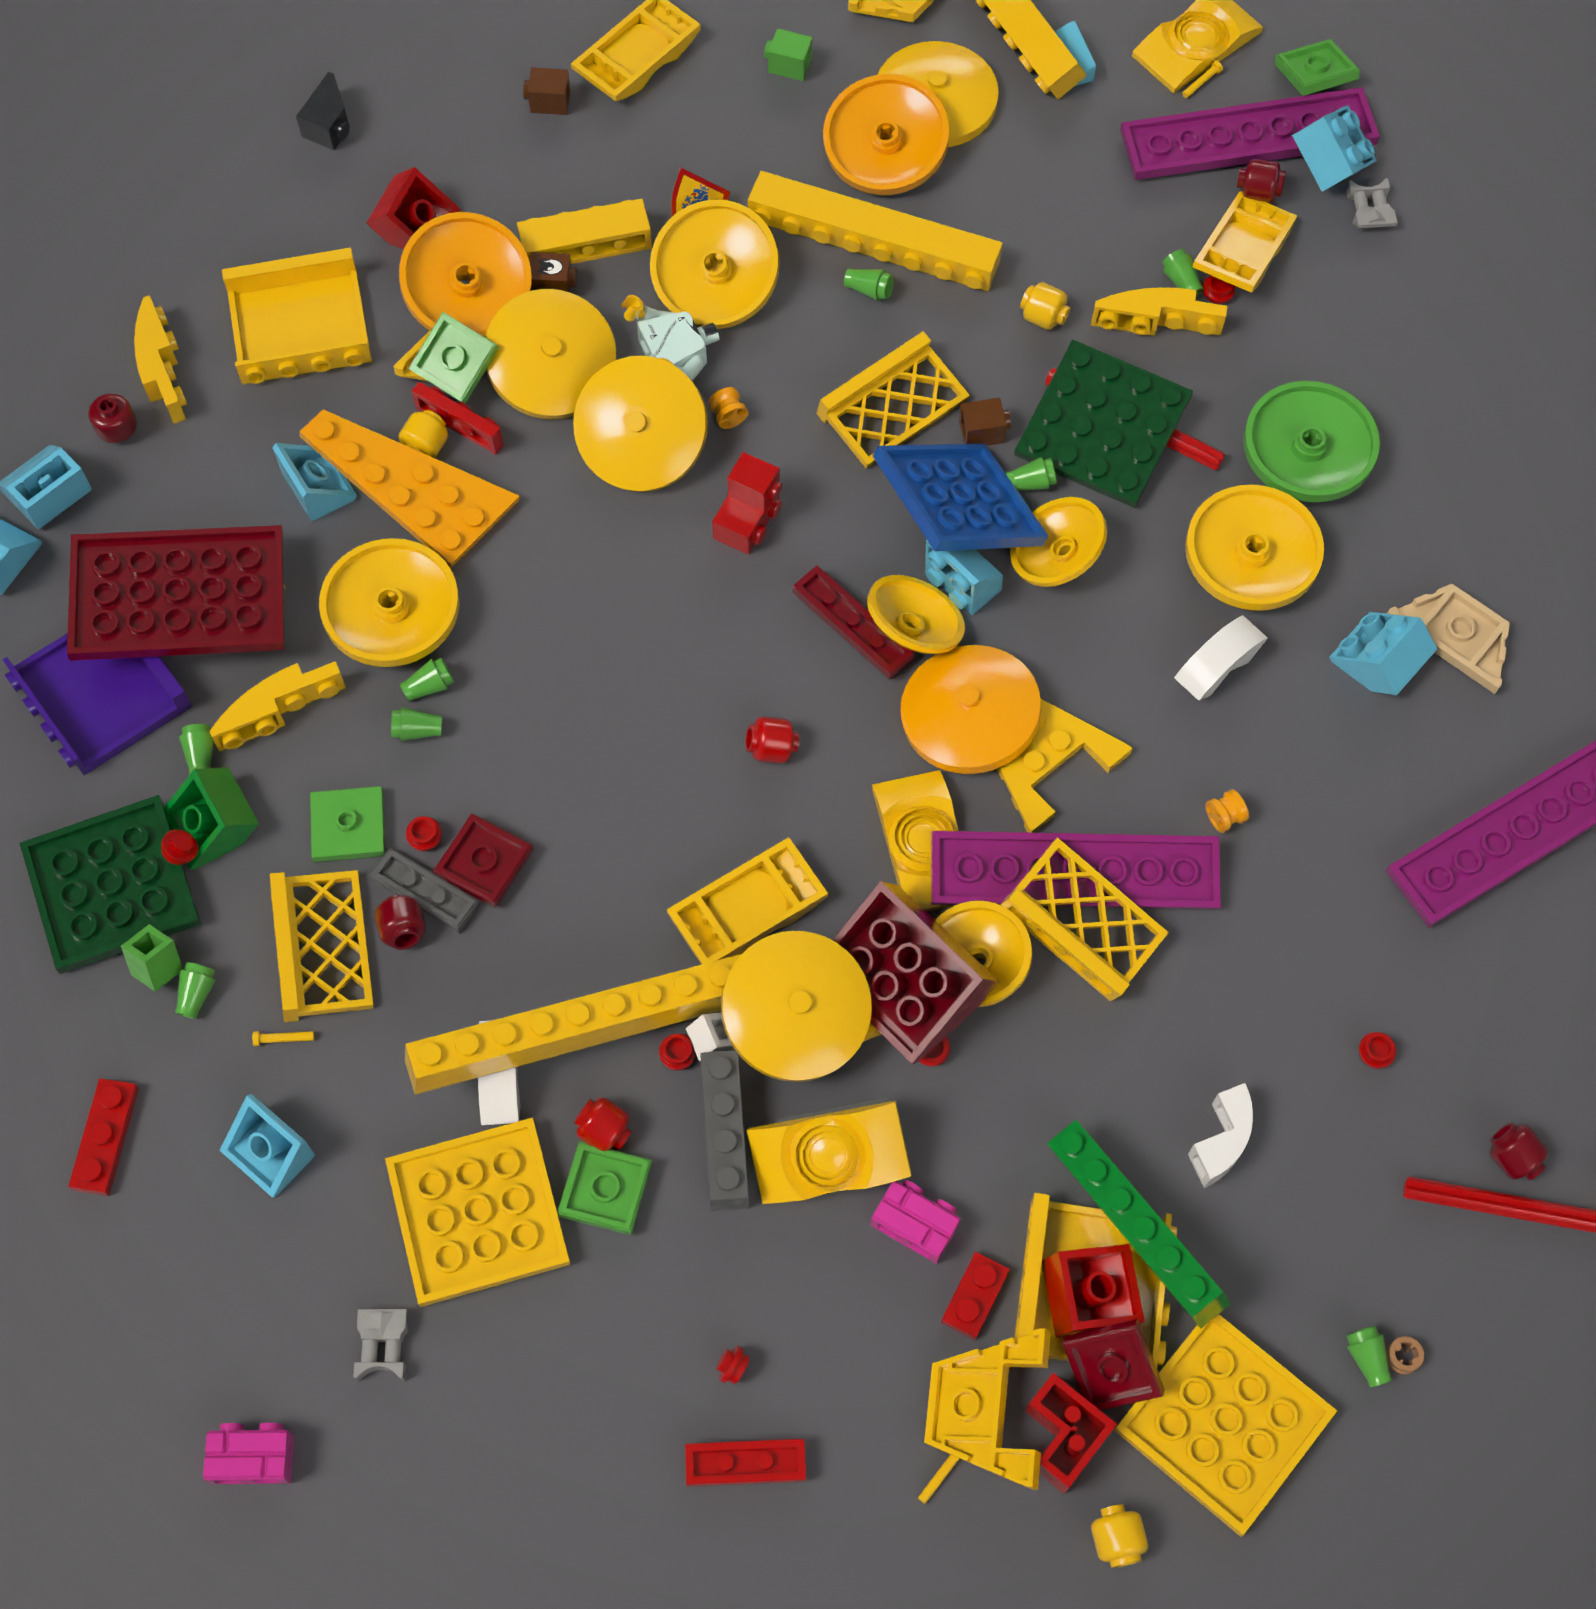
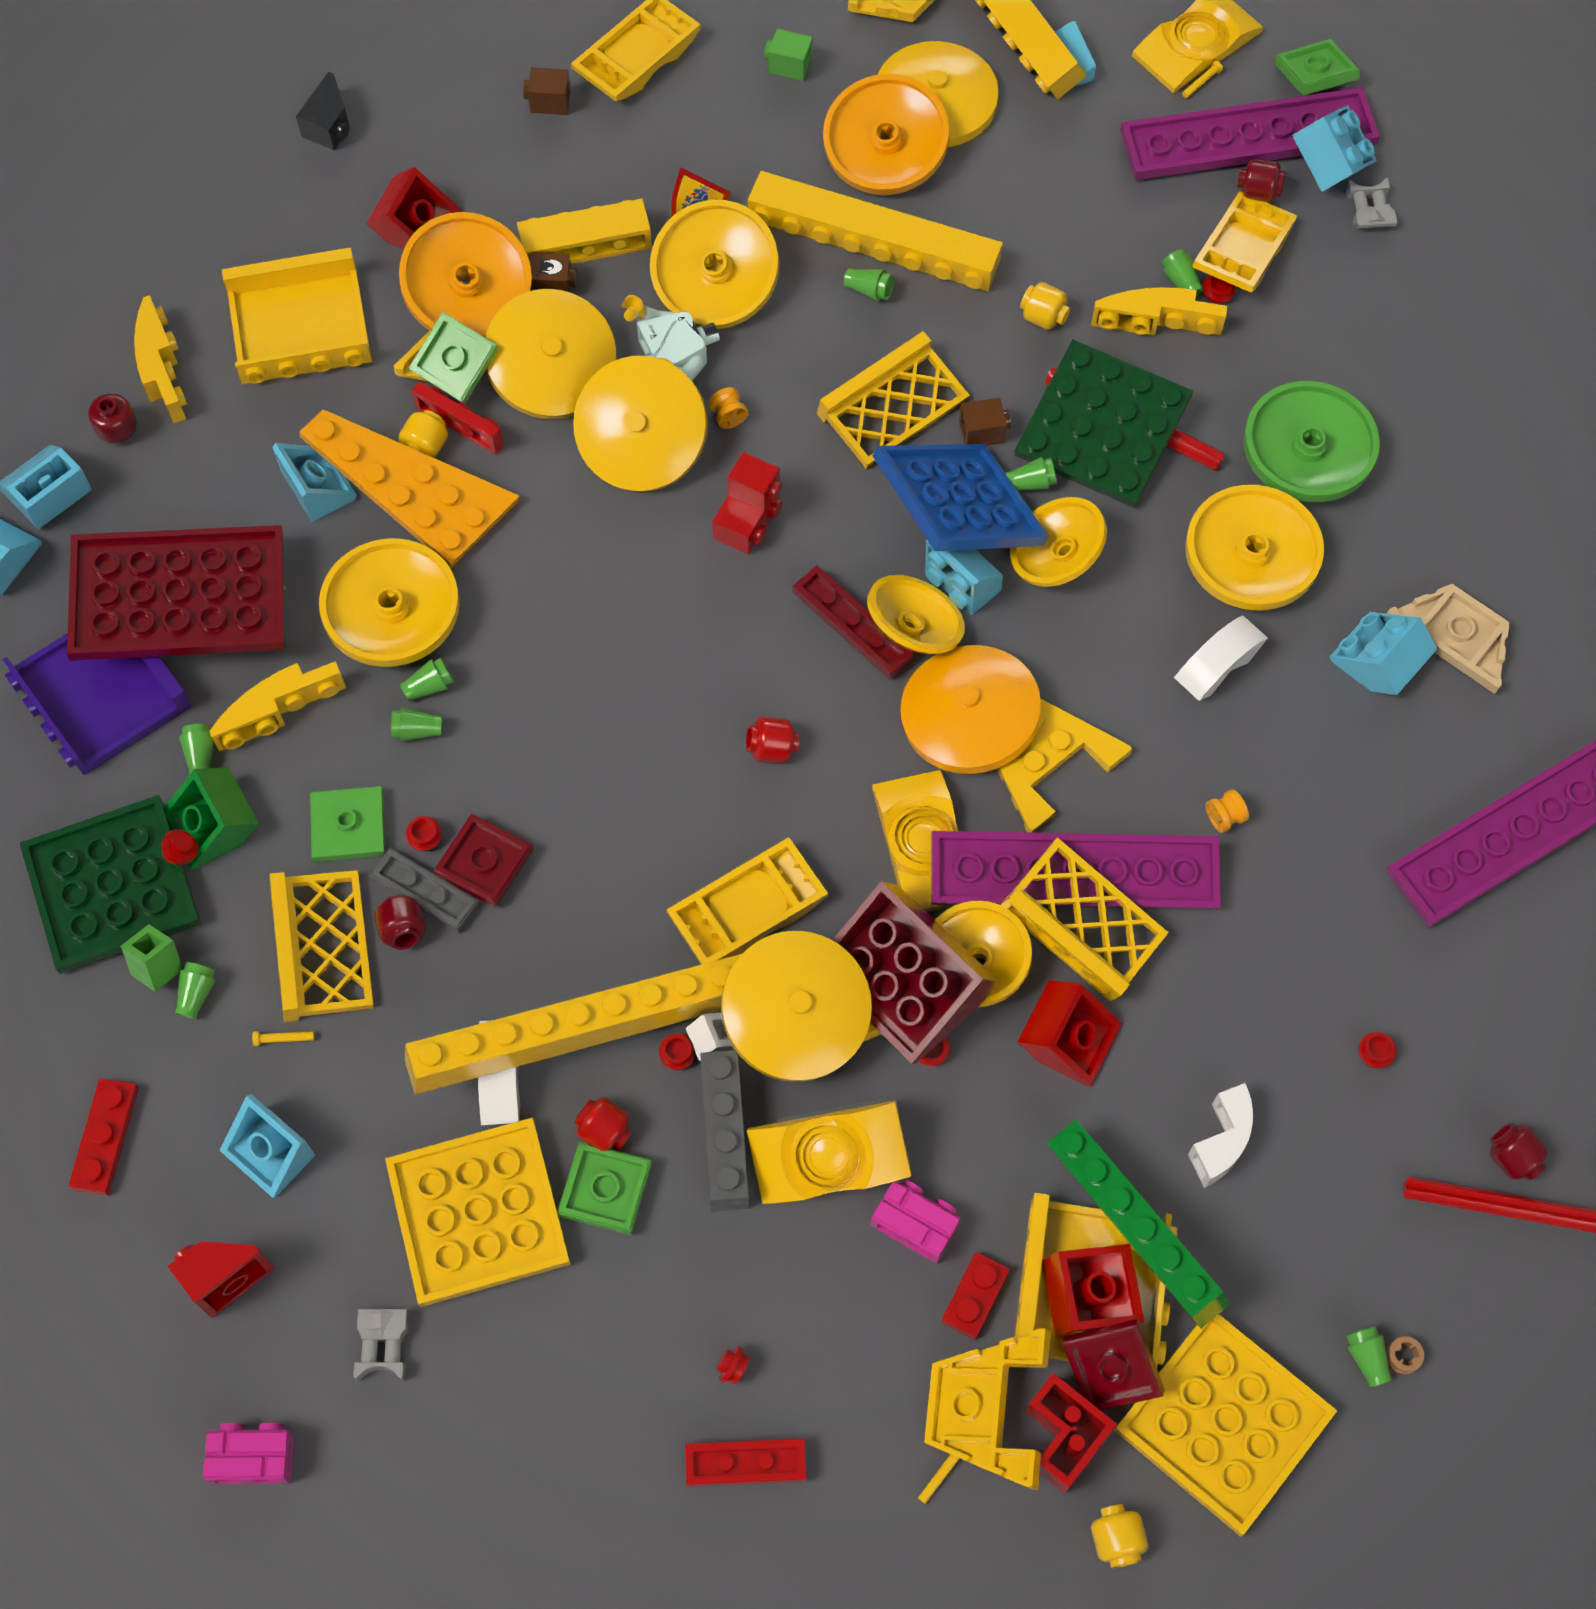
(218, 1272): none -> red slope
(1070, 1031): none -> red slope

